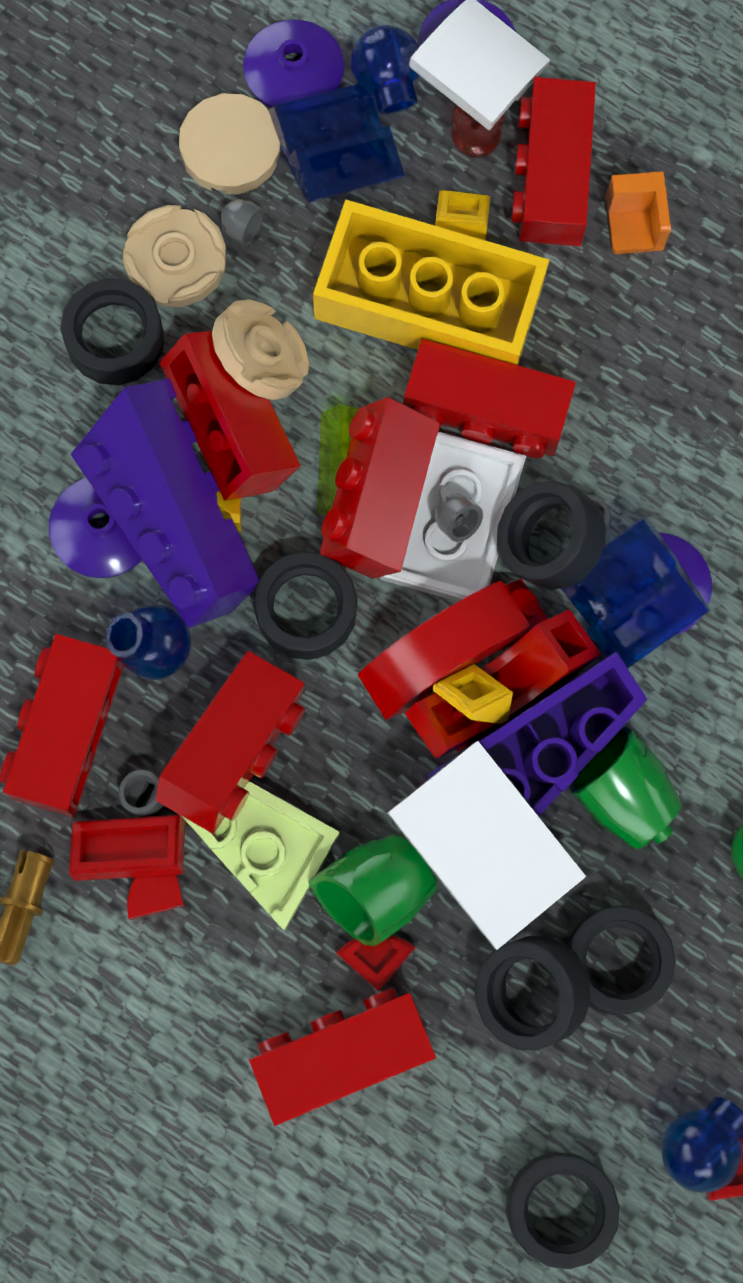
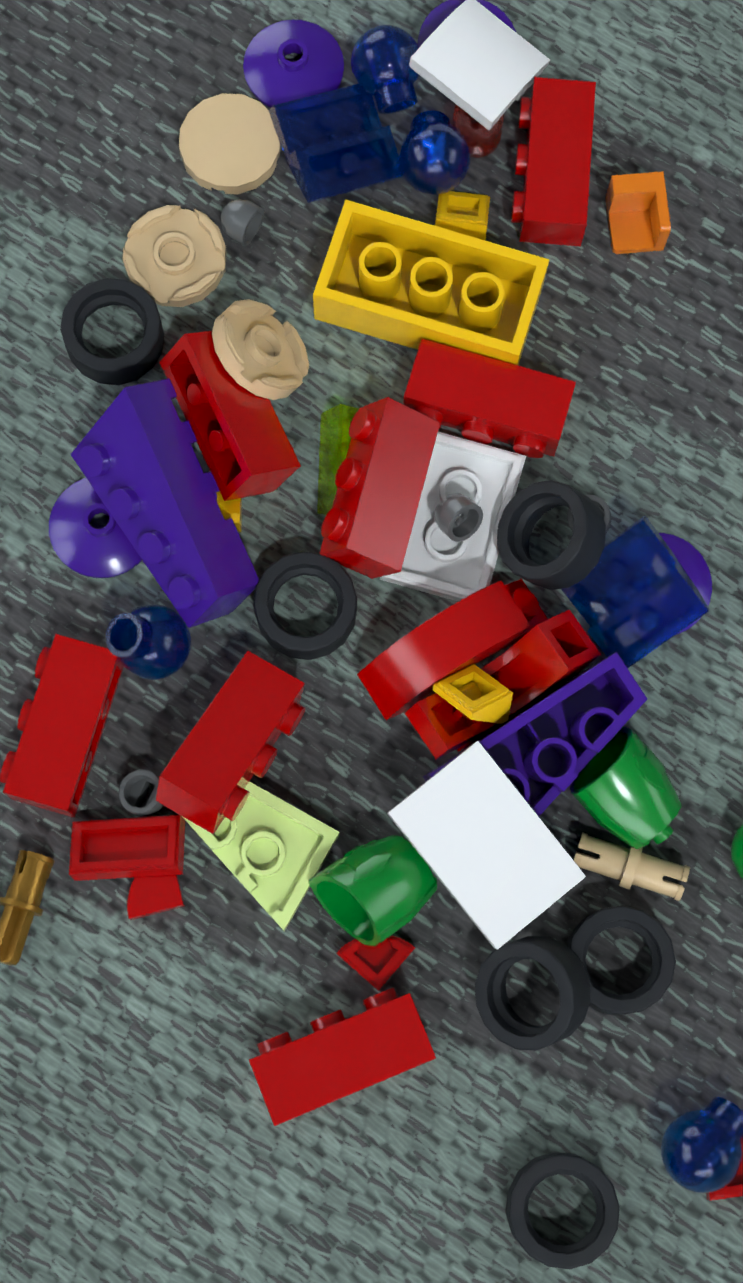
(434, 154): none -> clear blue piece
(631, 867): none -> tan pin

